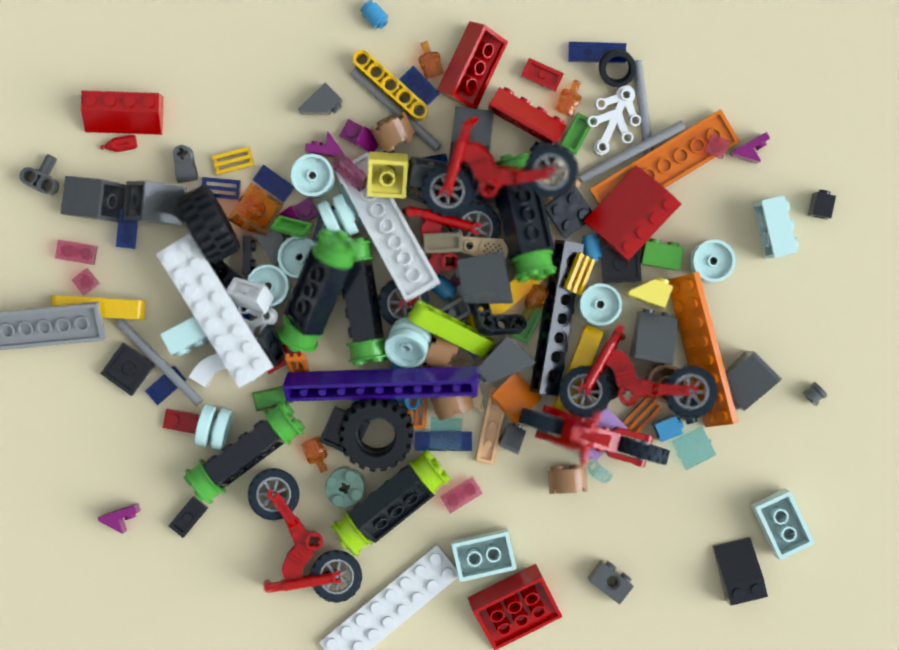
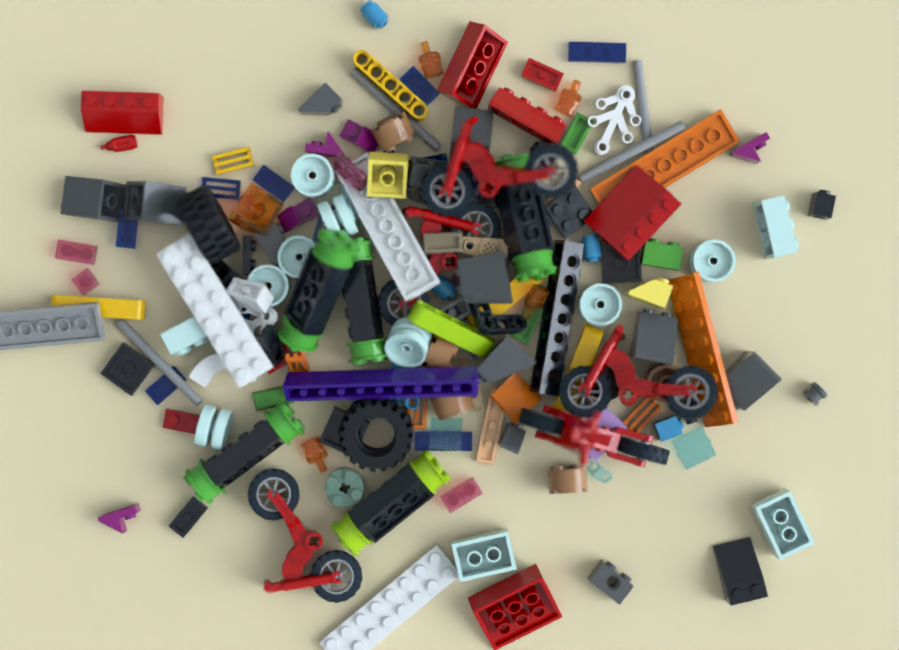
(41, 176): dark grey beam -> none
(184, 167): dark grey piece -> none
(291, 227): bright green tile -> none
(581, 275): yellow tile -> none
(617, 82): black tyre -> none
(716, 146): clear pink plate -> none

